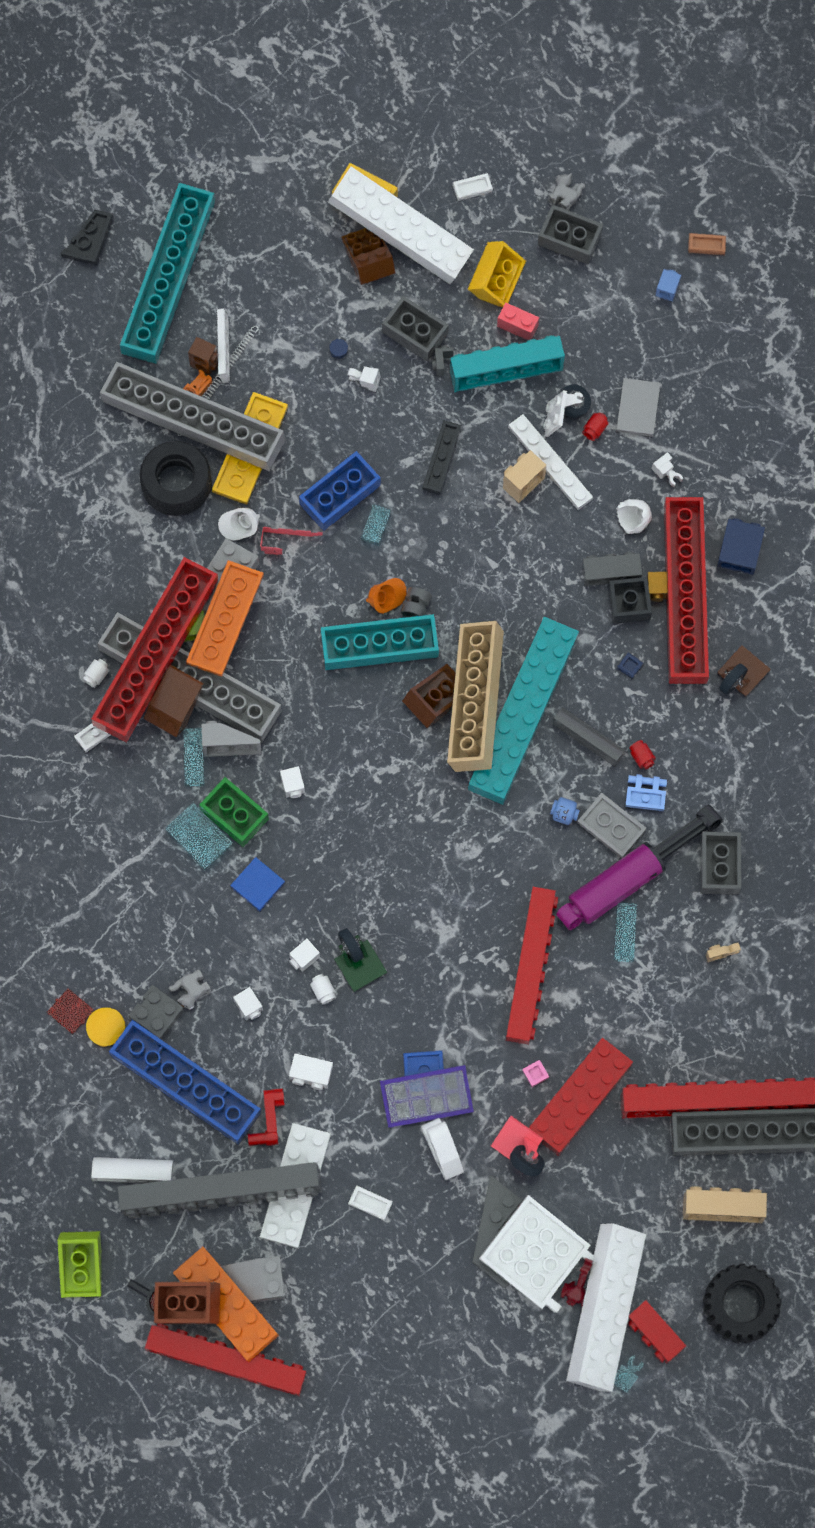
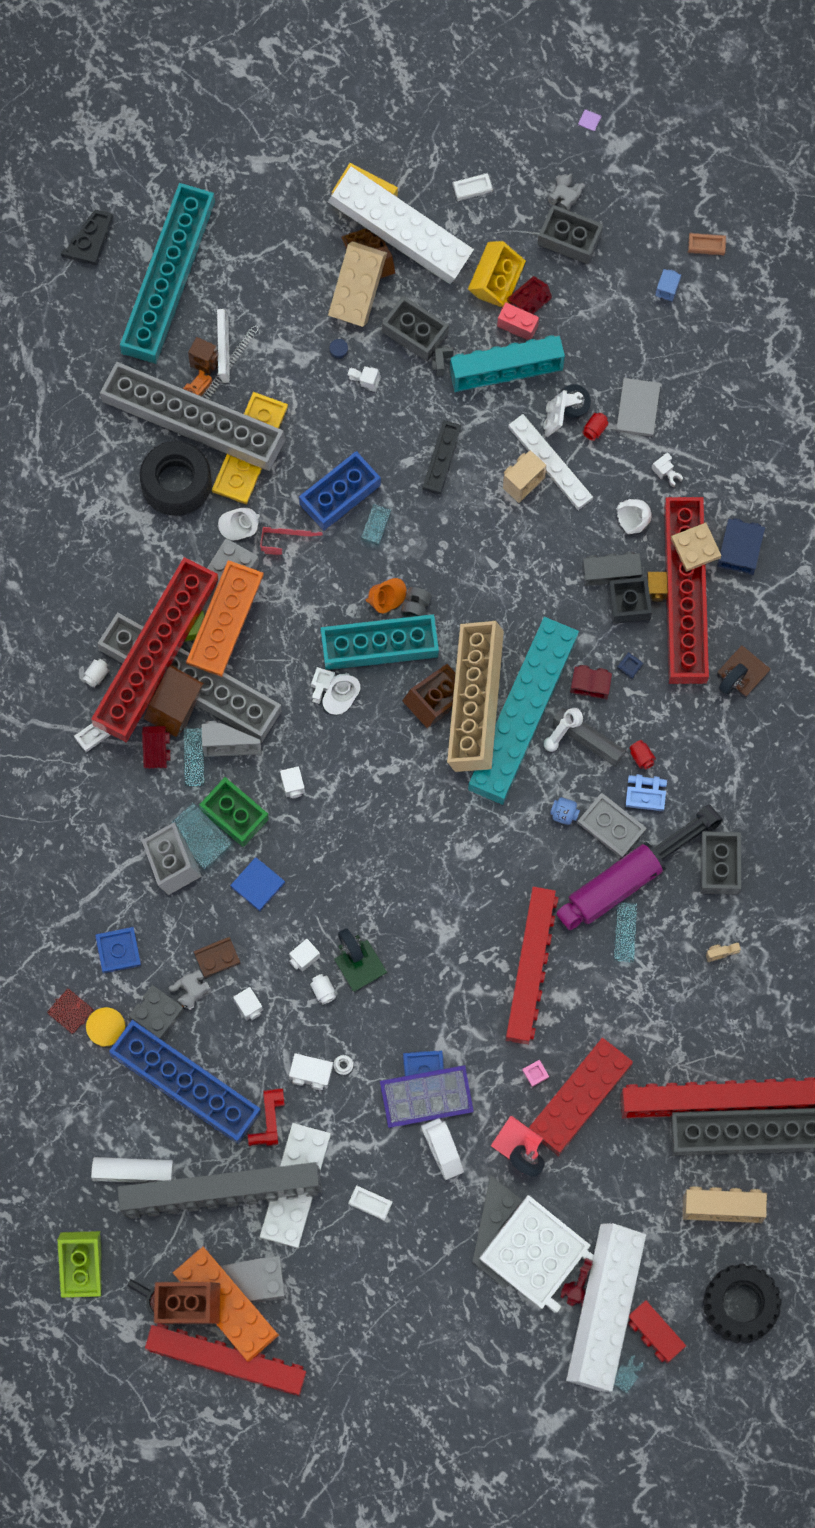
(118, 950): none -> blue tile
(155, 747): none -> dark red brick
(171, 859): none -> light grey slope
(217, 957): none -> reddish brown plate
(321, 683): none -> white plate
(341, 693): none -> white piece
(343, 1058): none -> white plate
(357, 284): none -> tan brick
(530, 295): none -> dark red bracket
(551, 743): none -> white piece
(589, 120): none -> lavender sticker
(591, 682): none -> dark red brick
(696, 547): none -> tan plate

